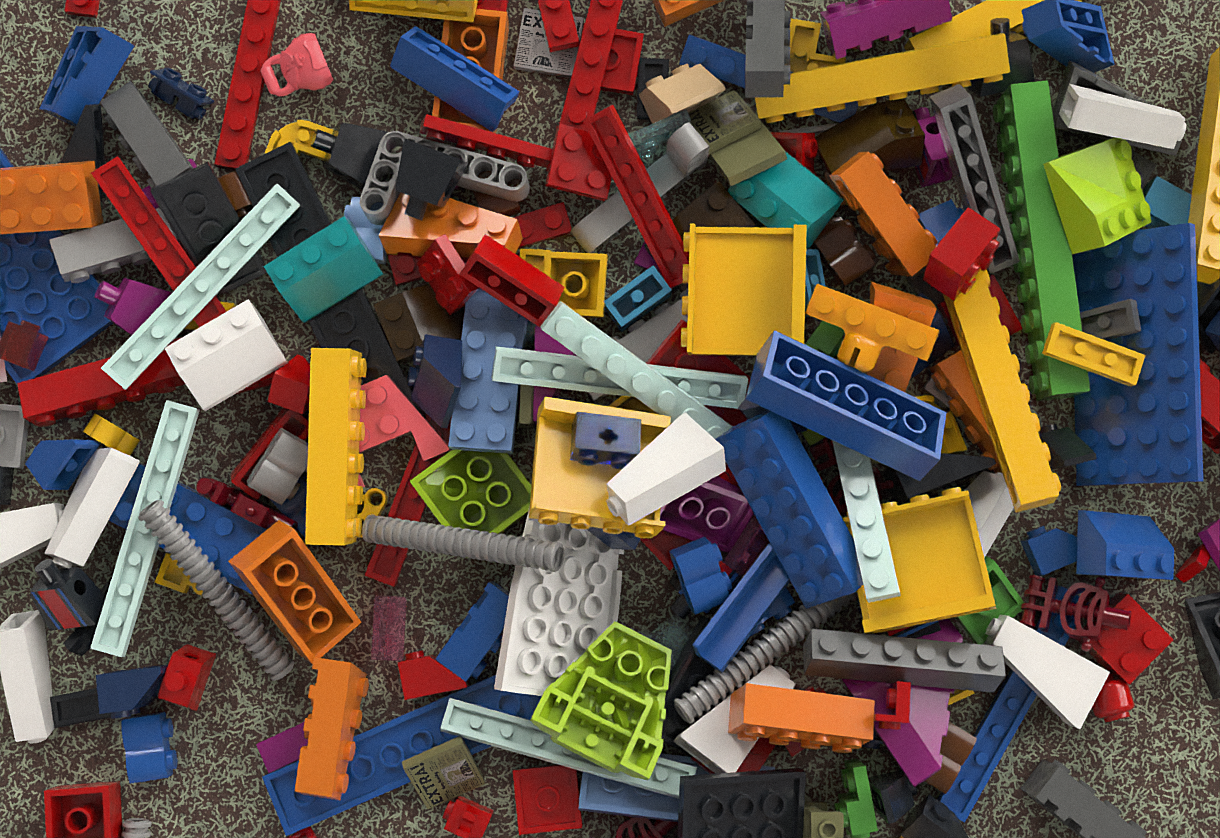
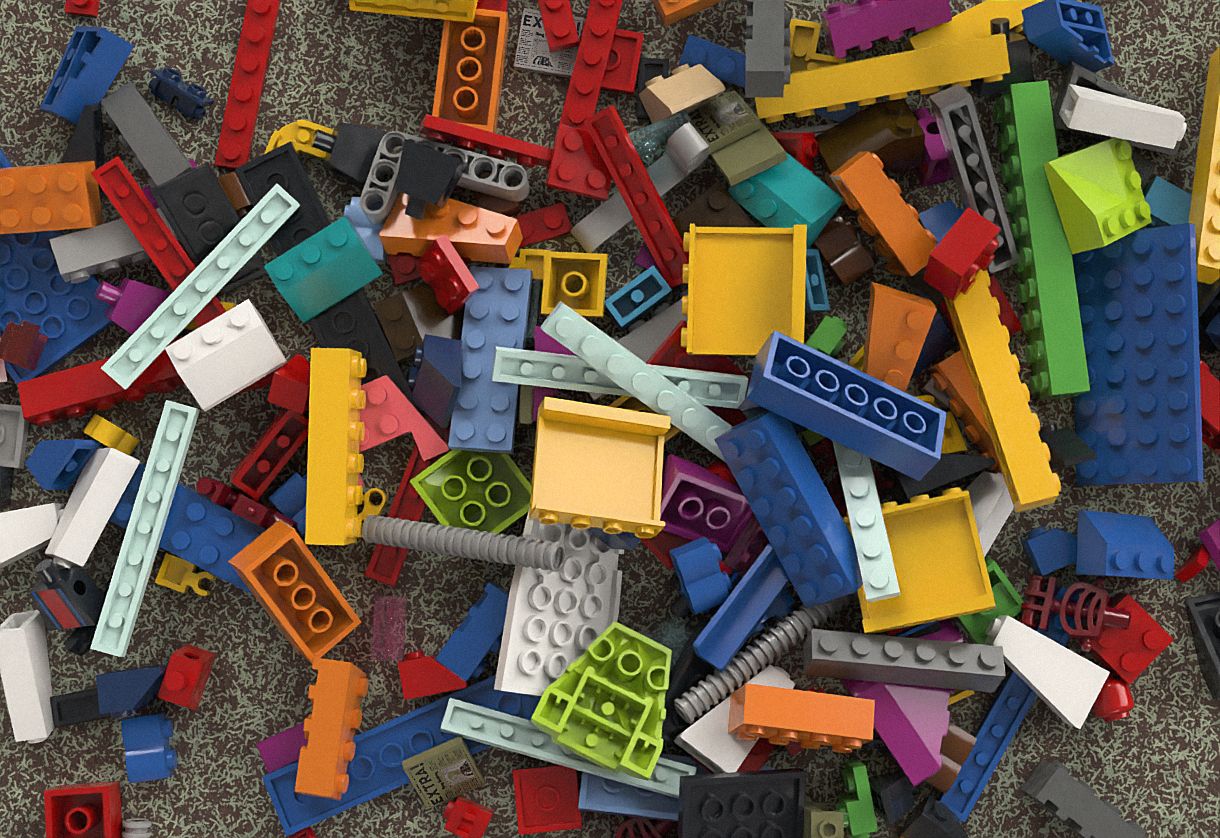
(216, 590): light grey piece -> none
(280, 467): light grey brick -> none
(301, 66): coral piece -> none
(453, 78): blue panel -> none
(512, 280): red brick -> none
(592, 431): clear blue brick -> none
(665, 470): white slope -> none
(869, 329): light orange plate -> none
(899, 701): red bracket -> none
(1093, 354): yellow plate -> none
(1112, 320): dark grey plate -> none

